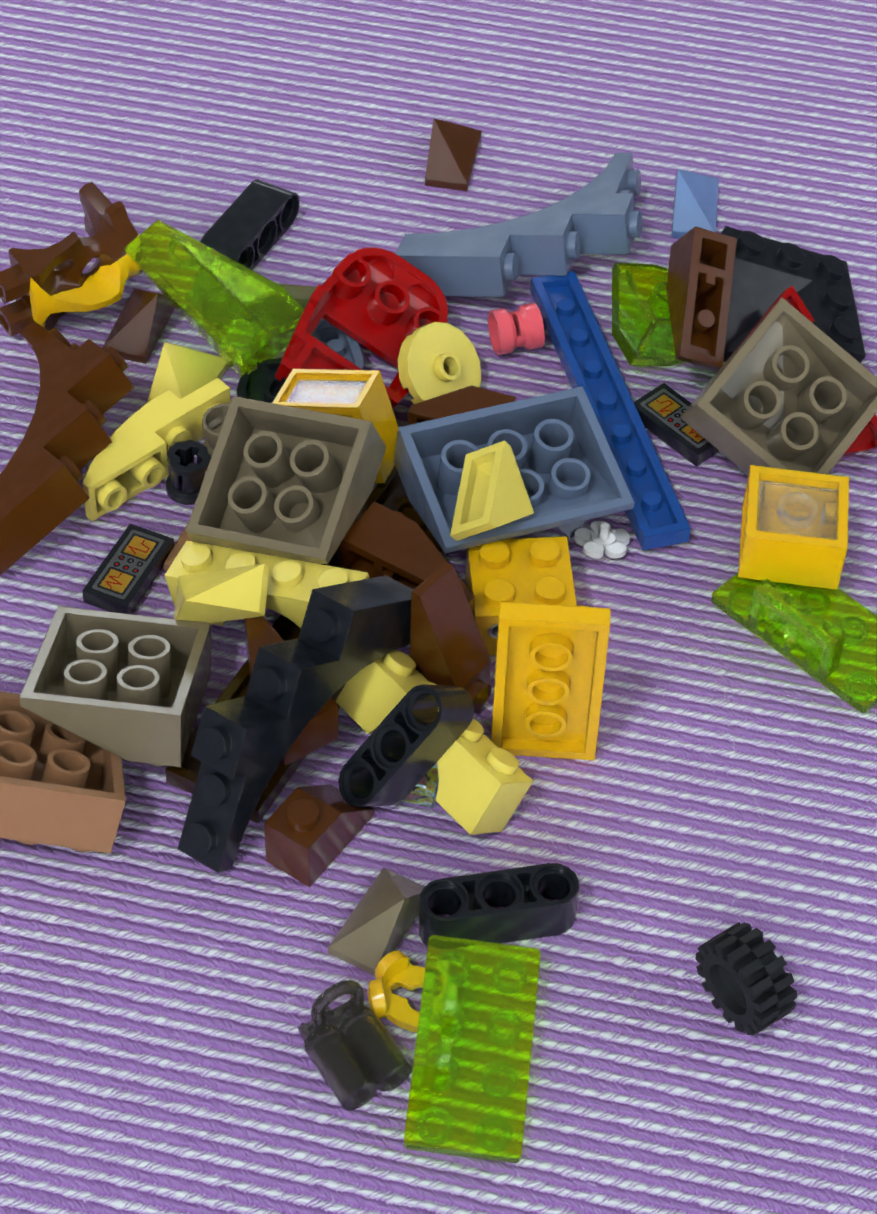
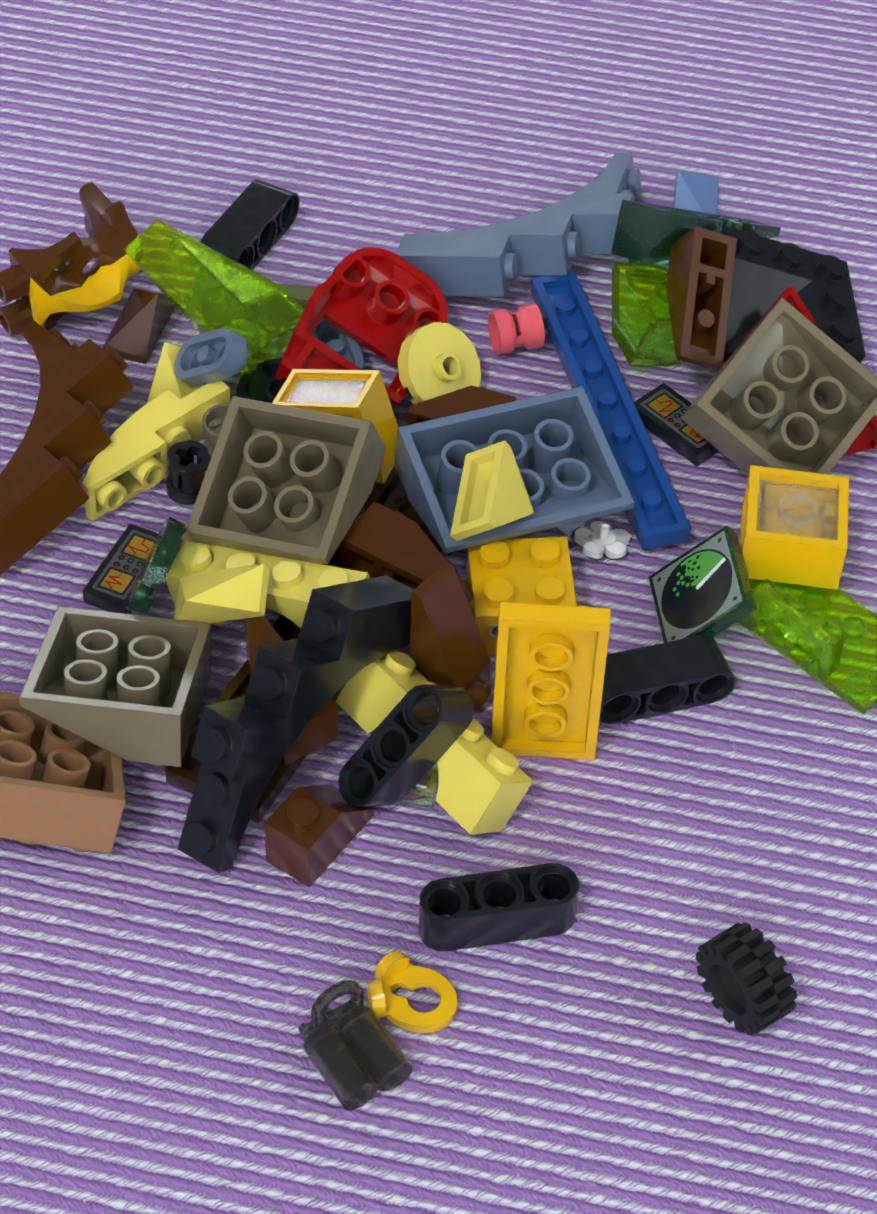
(156, 566): none -> clear green tile
(211, 357): none -> sand blue plate
(378, 921): dark tan slope -> none
(451, 155): reddish brown slope -> none
(473, 1049): clear neon green bracket -> none
(649, 230): none -> wedge
(664, 679): none -> black beam
(703, 589): none -> tile

